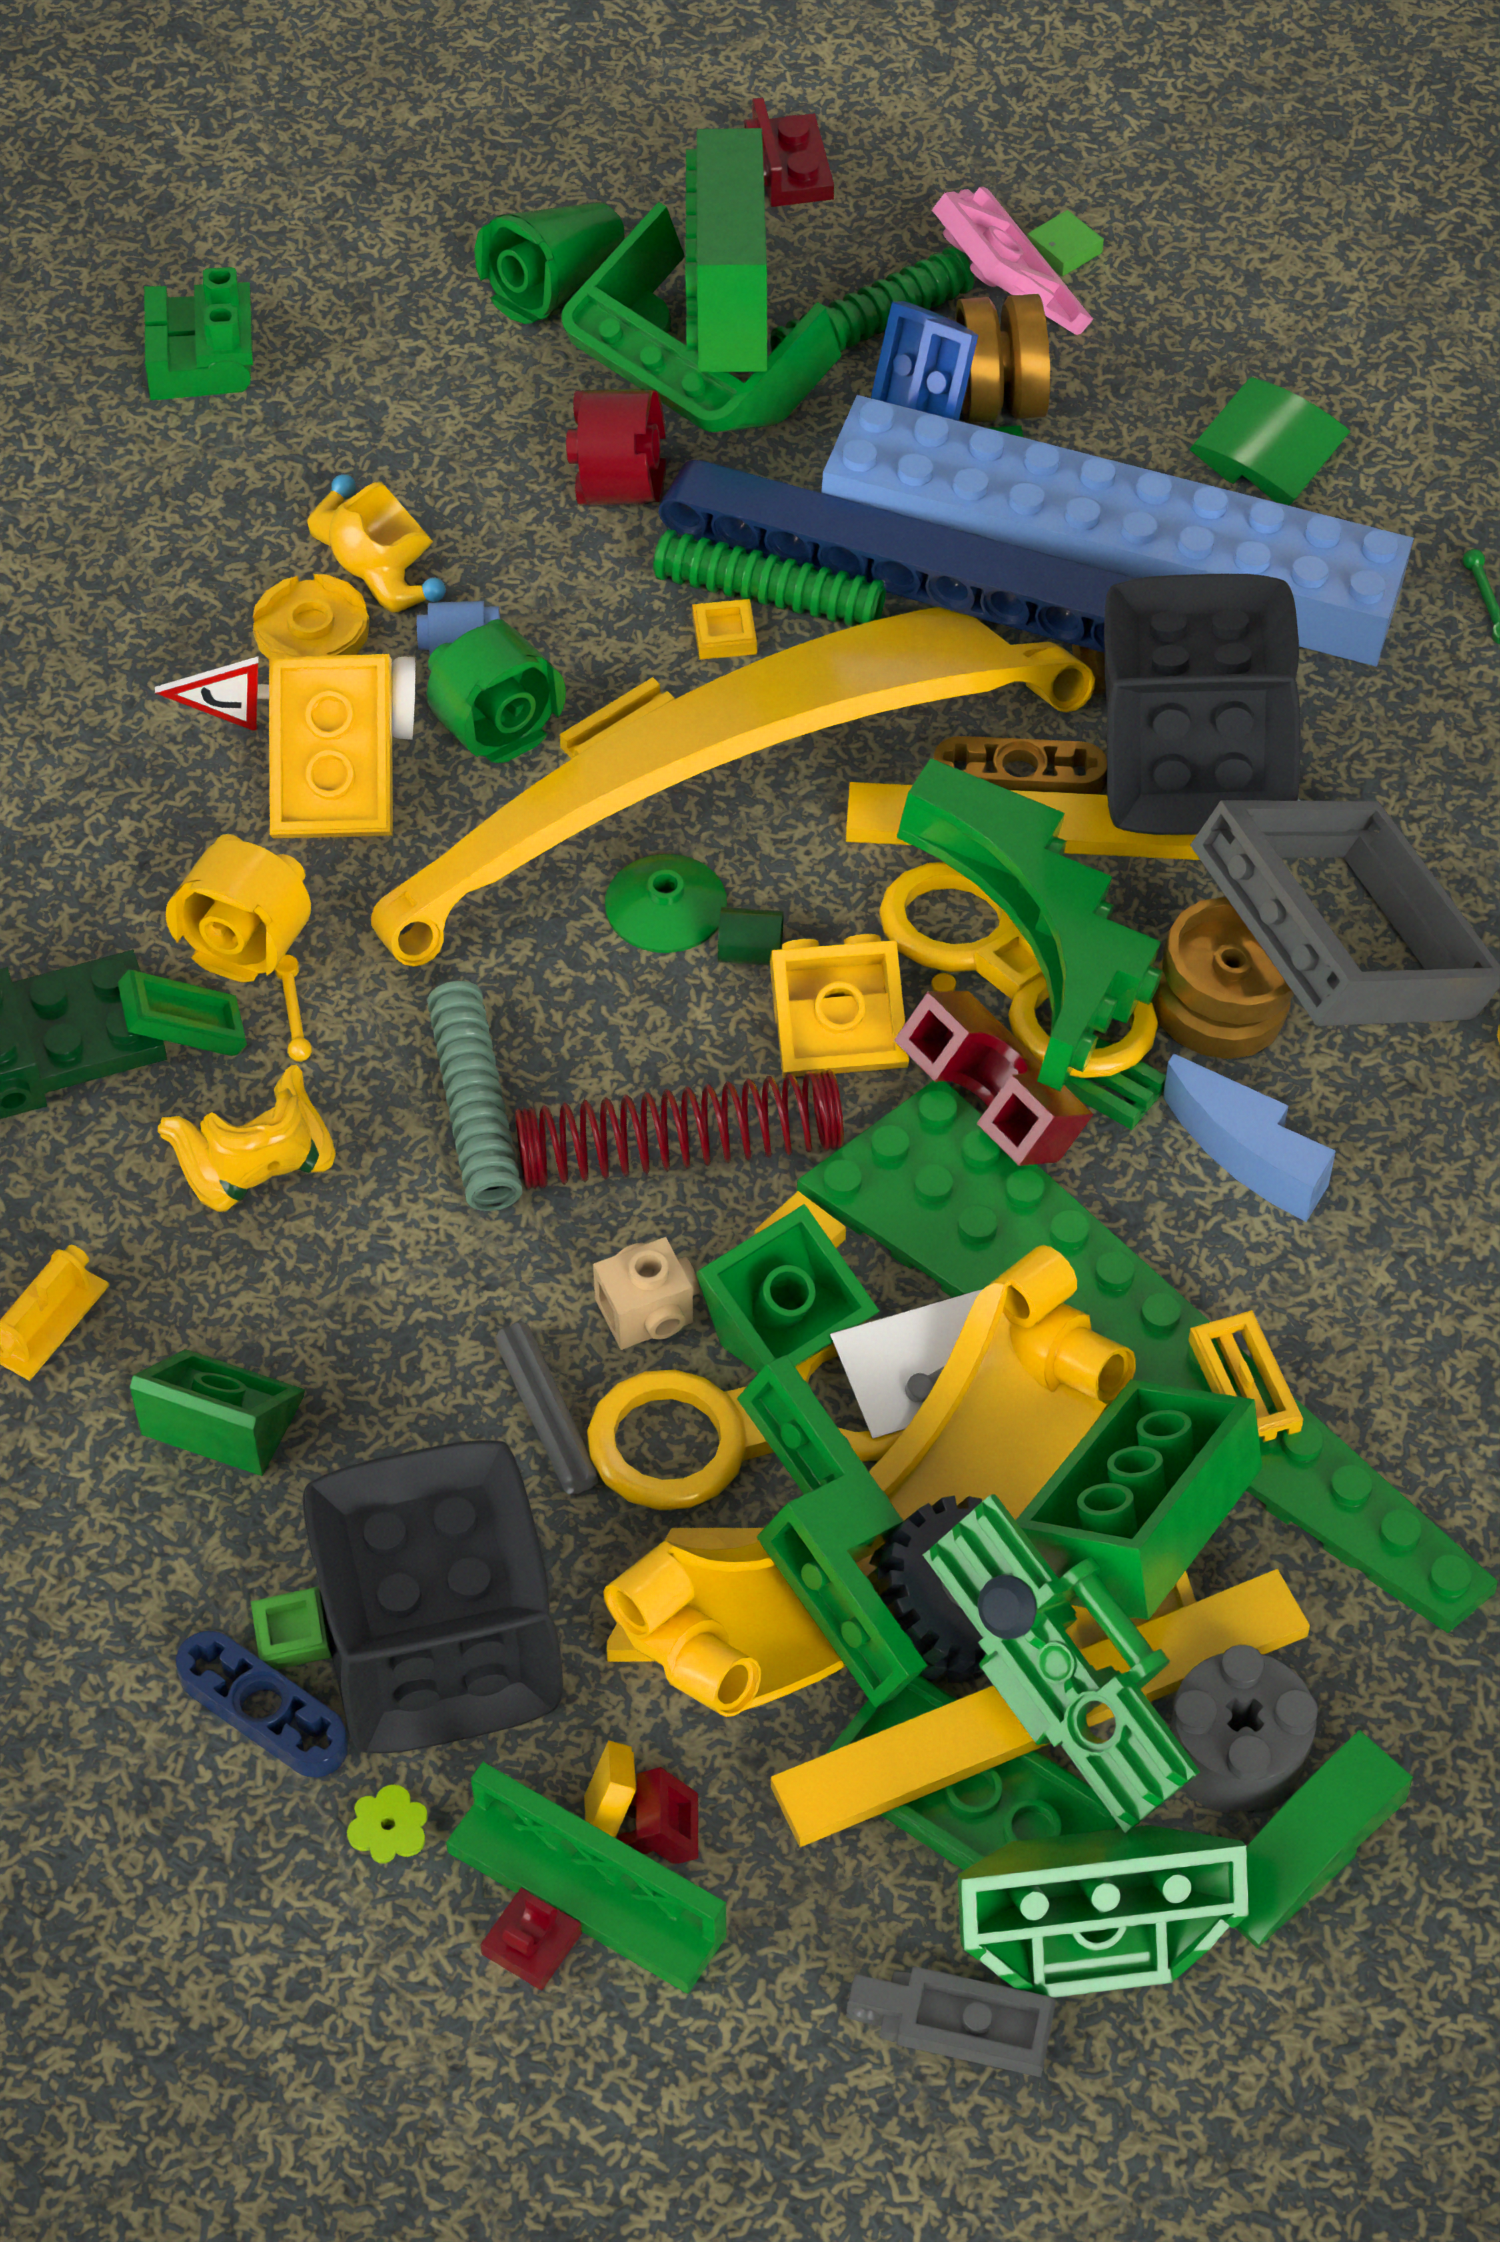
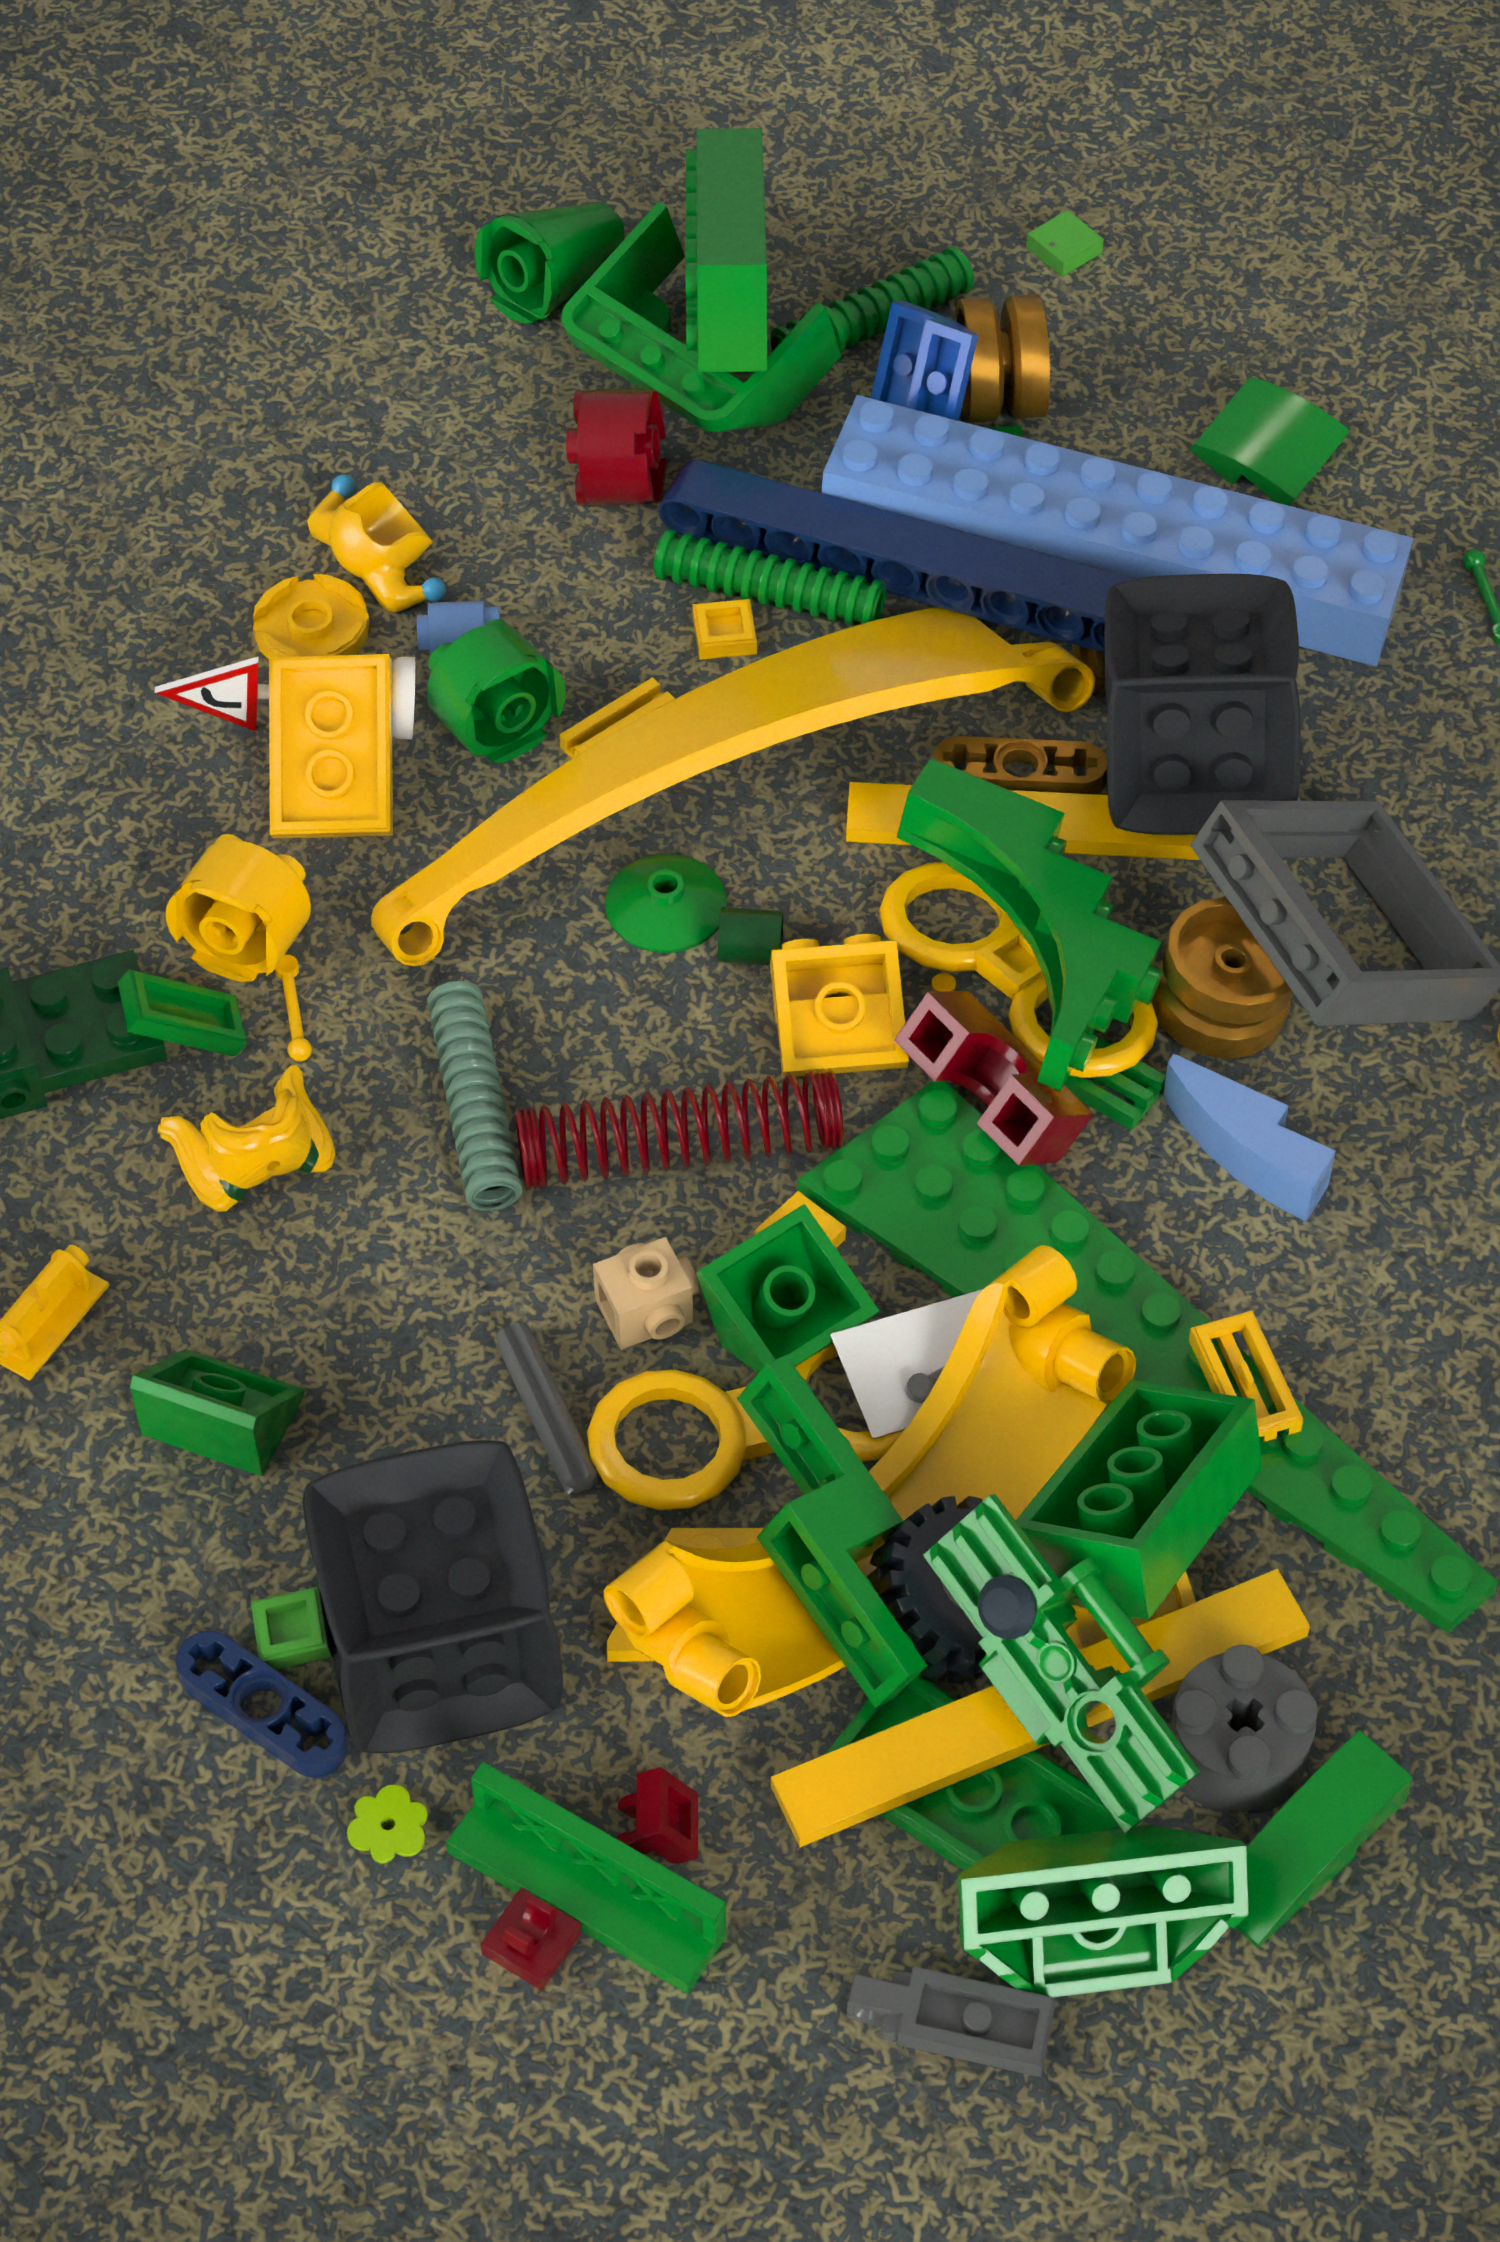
(199, 340): green hips -> none
(611, 1788): yellow tile -> none
(792, 157): dark red bracket -> none
(1005, 255): bright pink wing -> none

